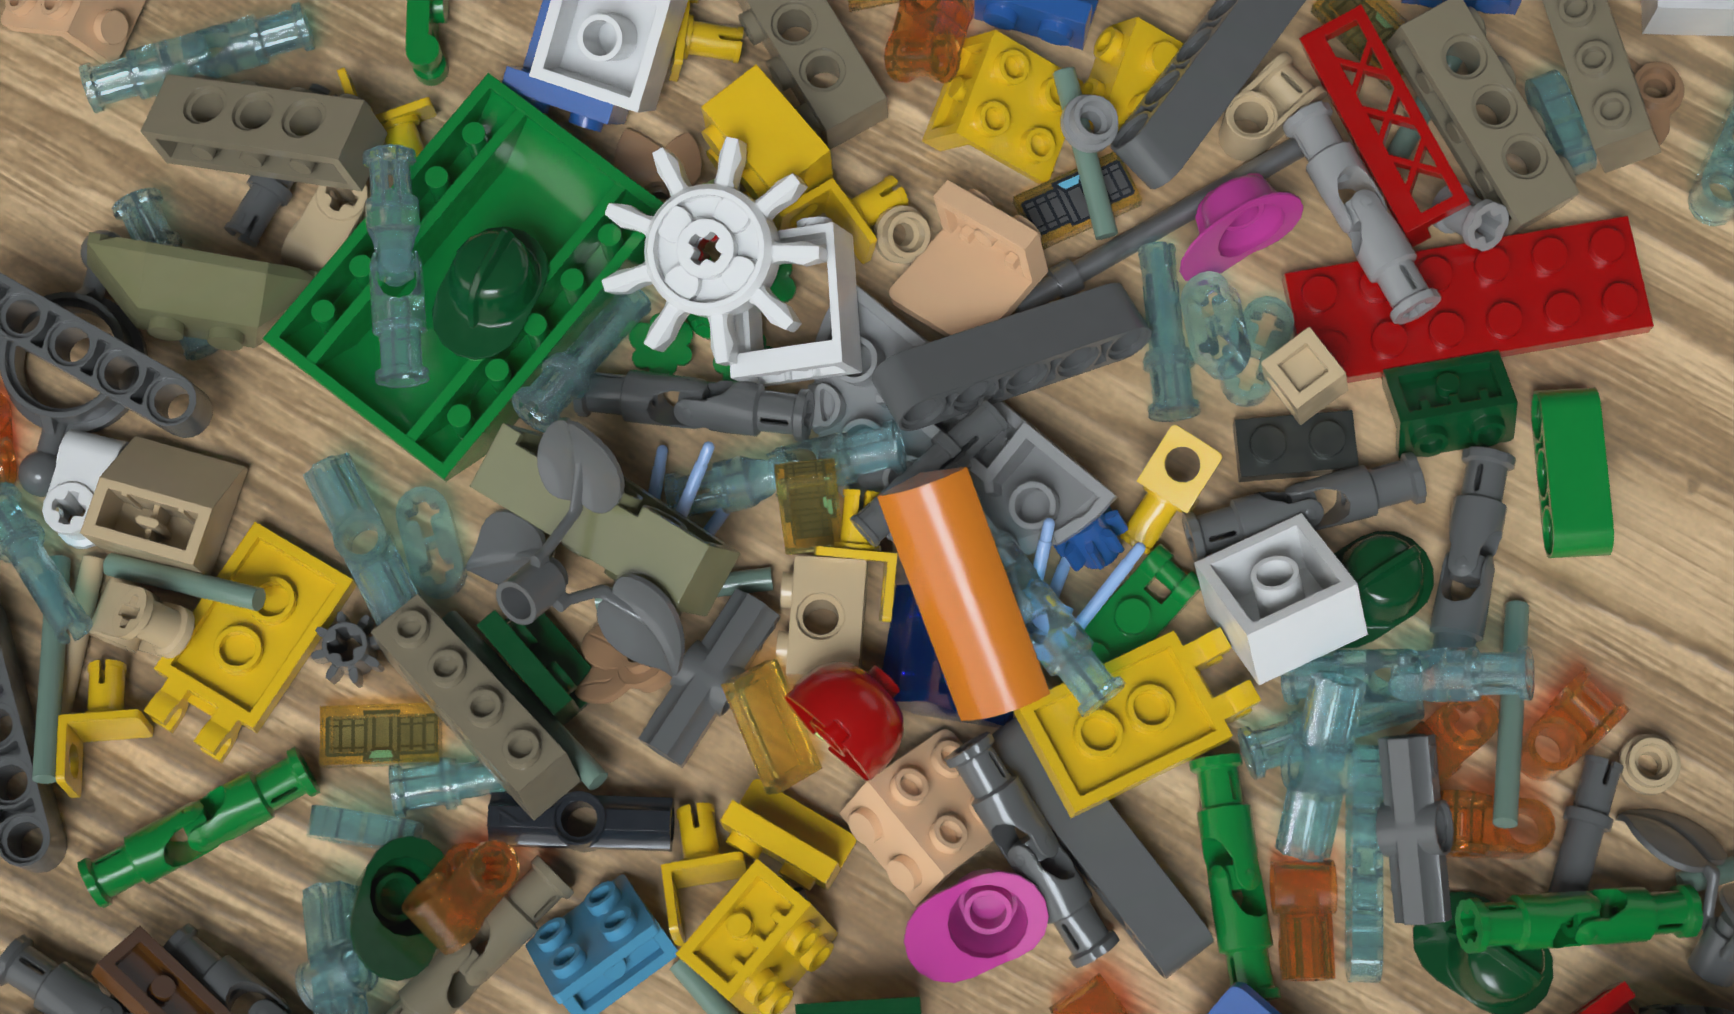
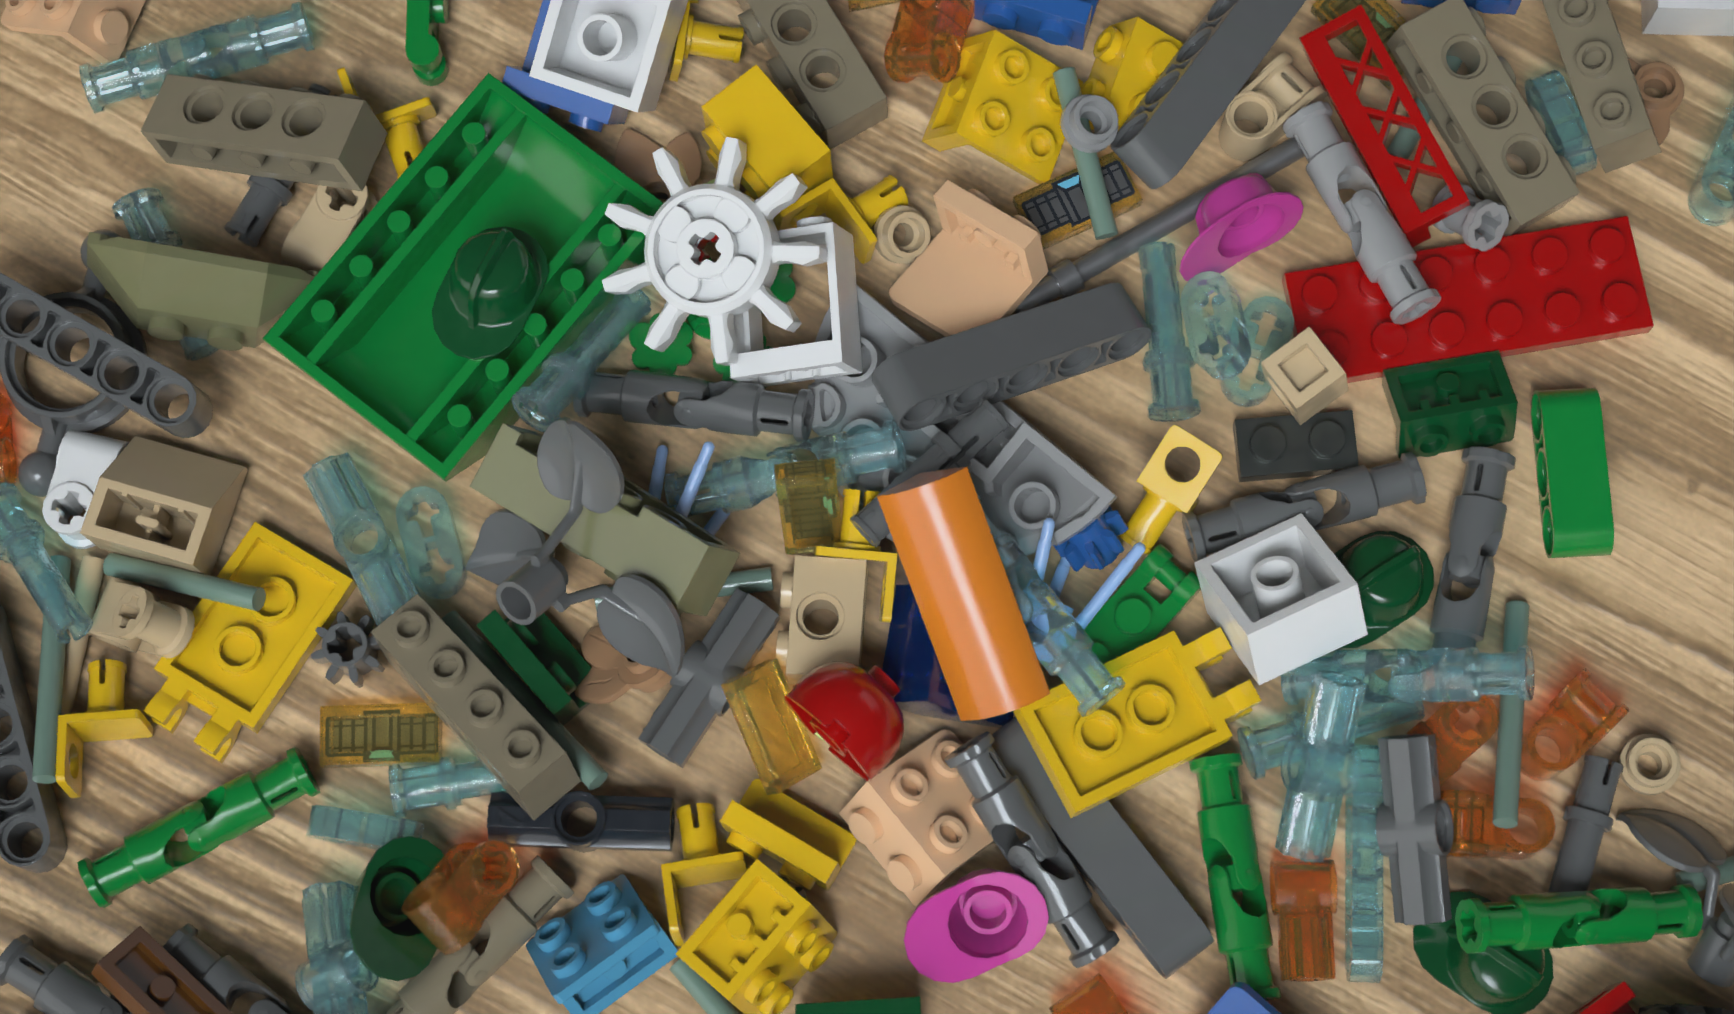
(393, 226): clear light blue piece -> none

